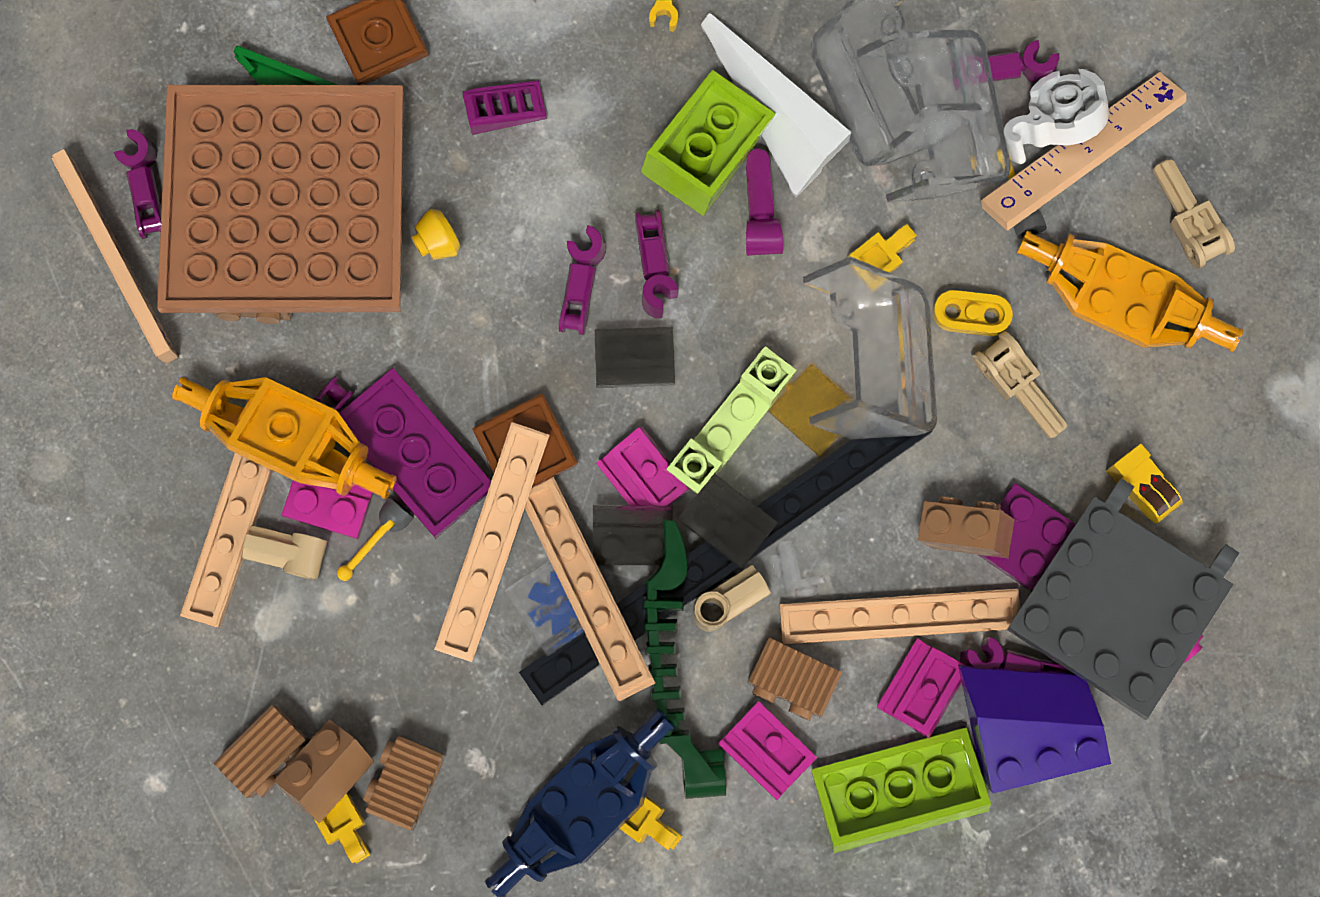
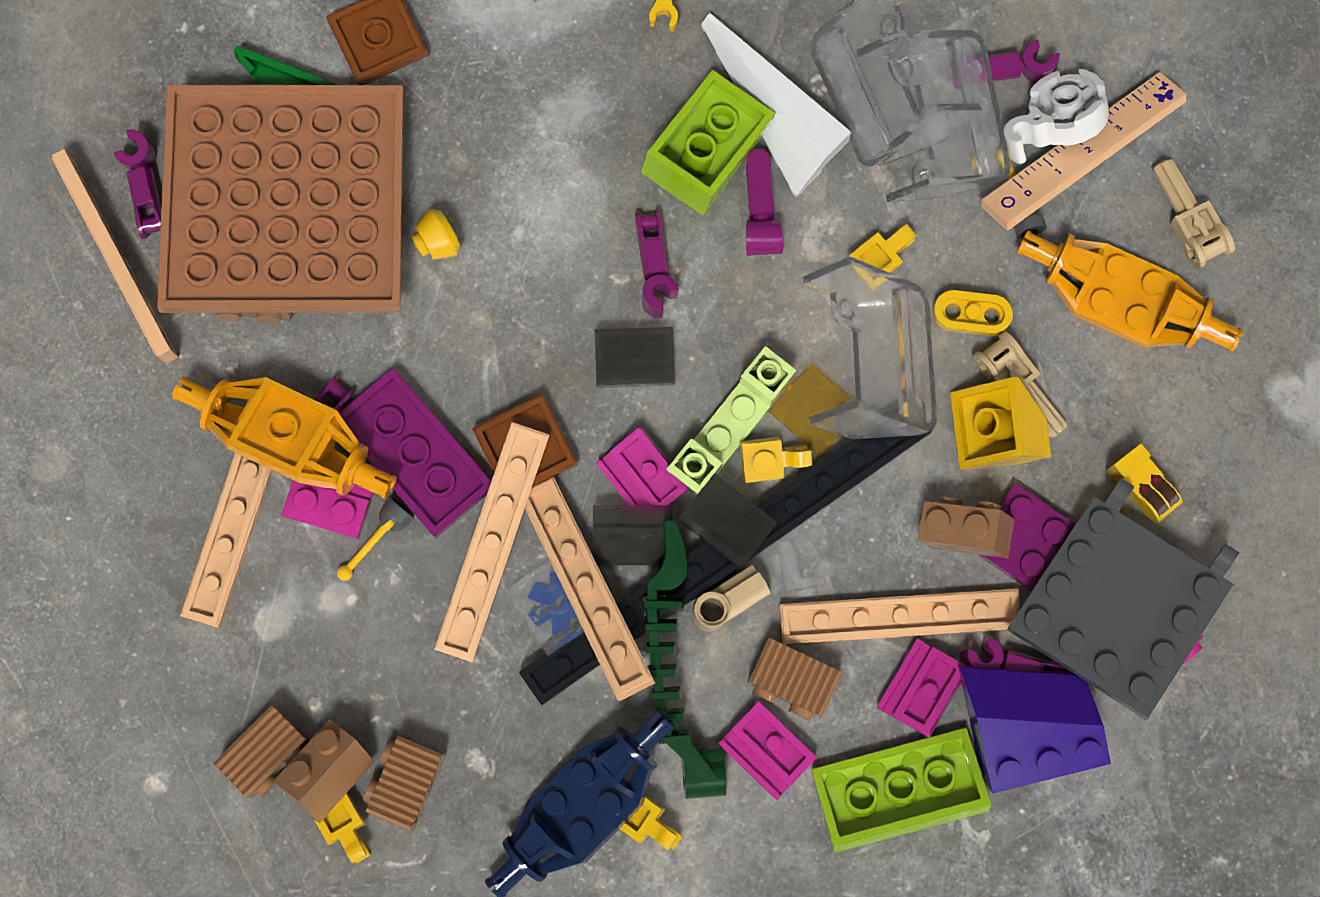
(293, 553): tan piece -> none
(507, 119): magenta slope -> none
(580, 281): magenta piece -> none
(765, 458): none -> yellow plate
(998, 425): none -> yellow slope

